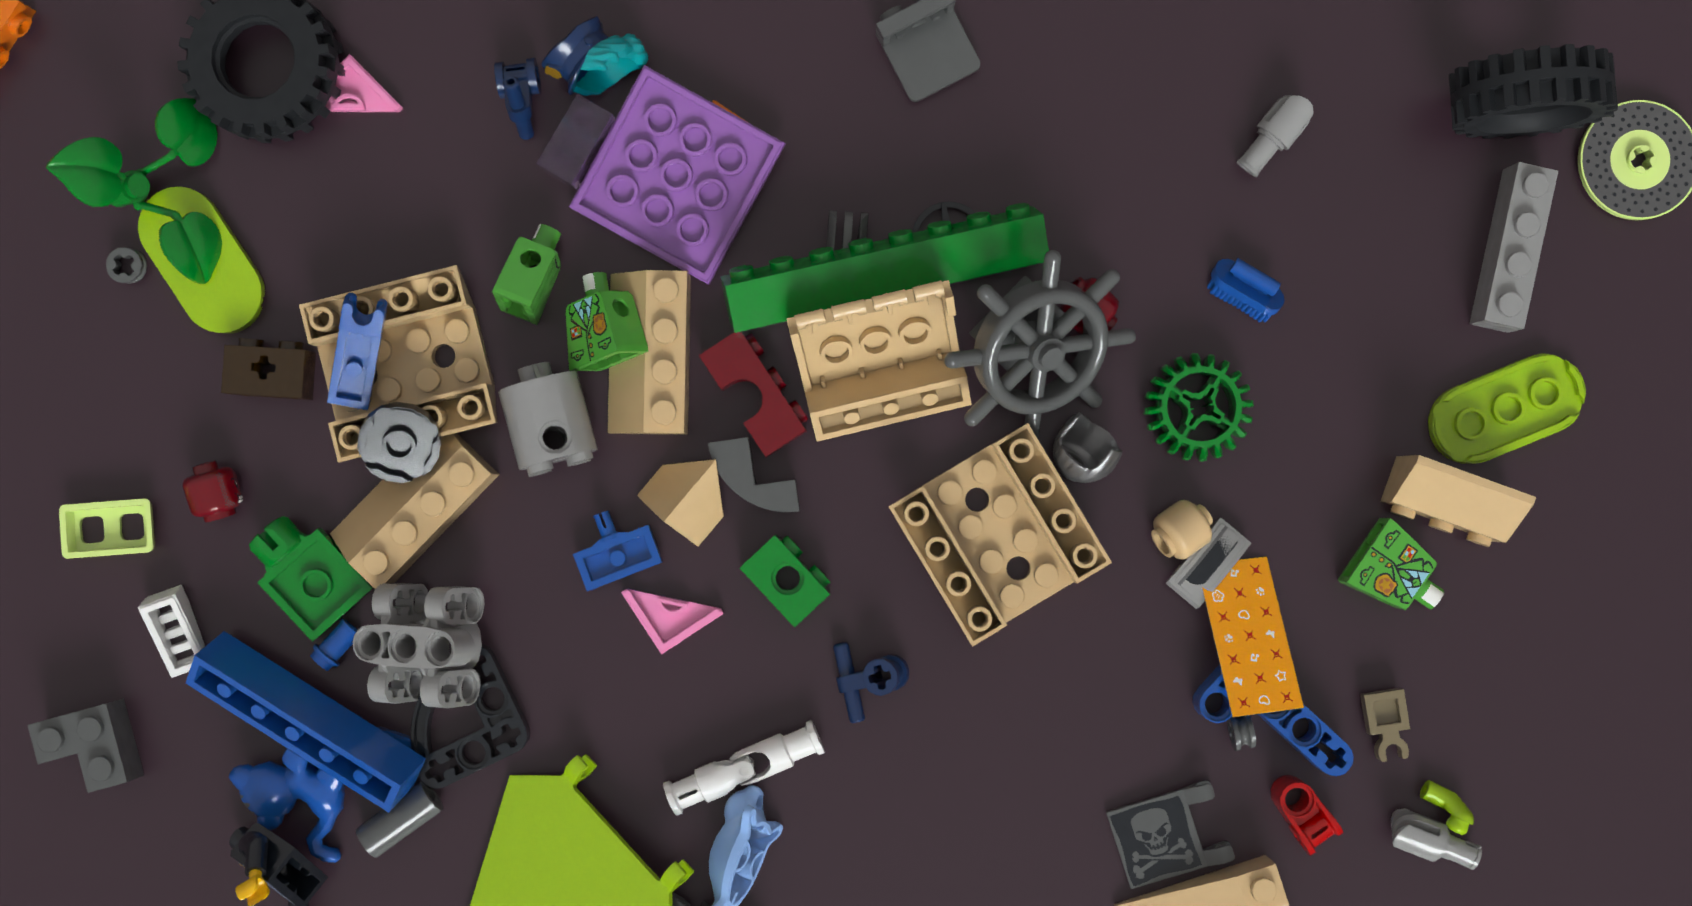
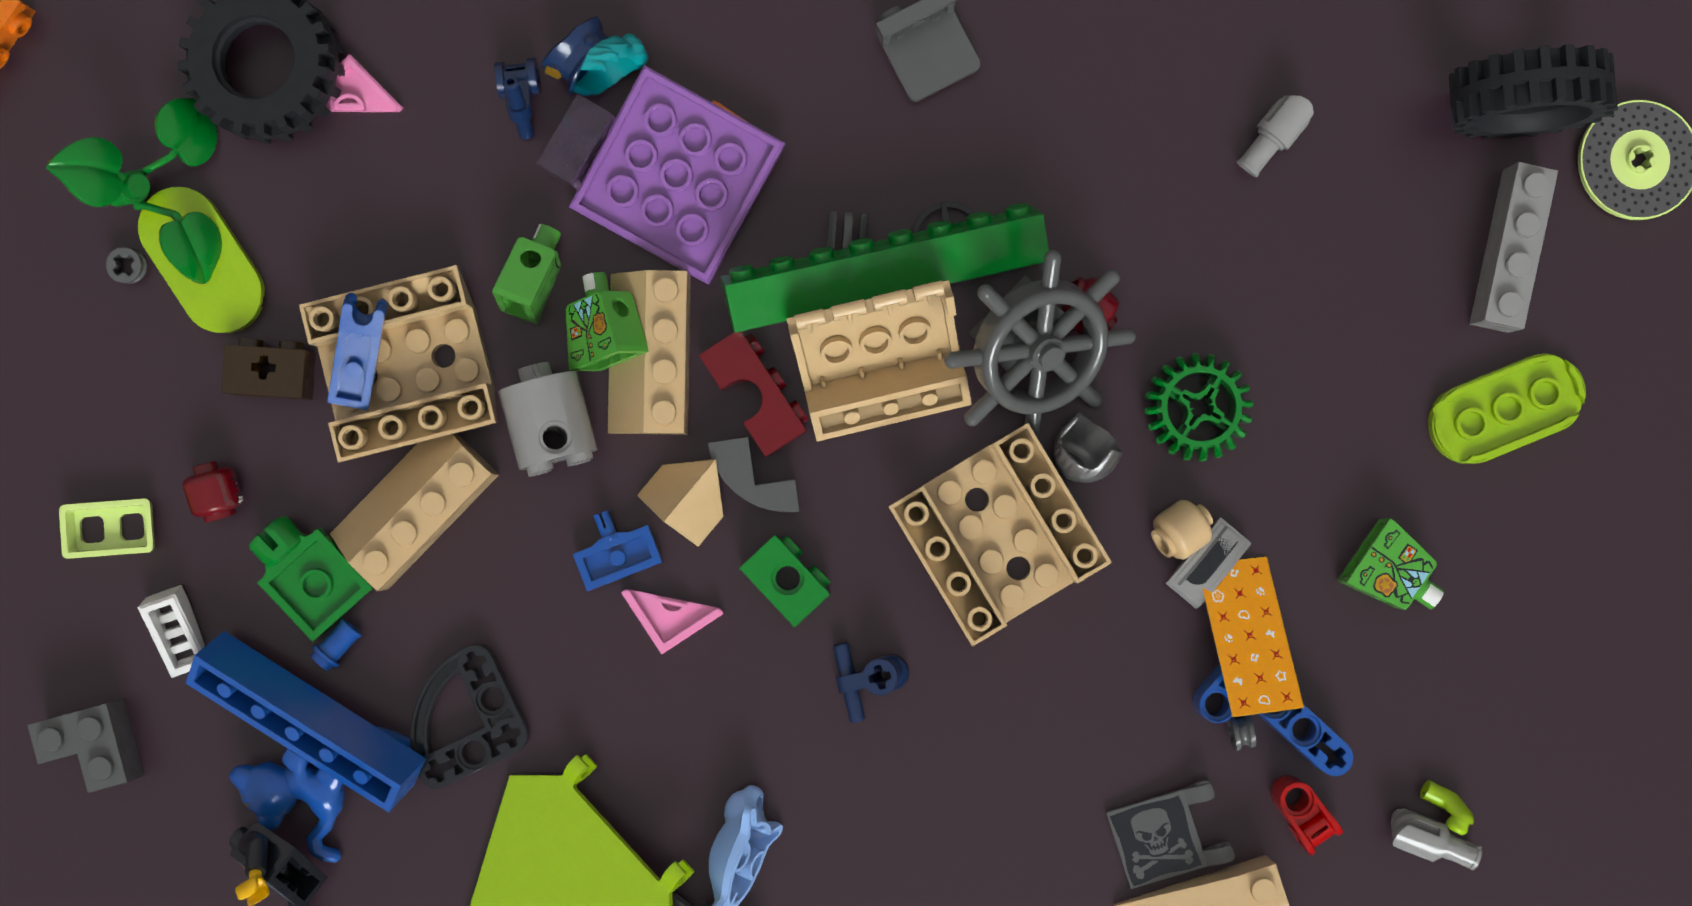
(399, 442): tile -> none
(410, 813): dark grey piece -> none
(417, 644): light grey piece -> none
(721, 777): white piece -> none
(1246, 289): blue piece -> none
(1386, 715): dark tan plate -> none
(1455, 499): tan slope -> none

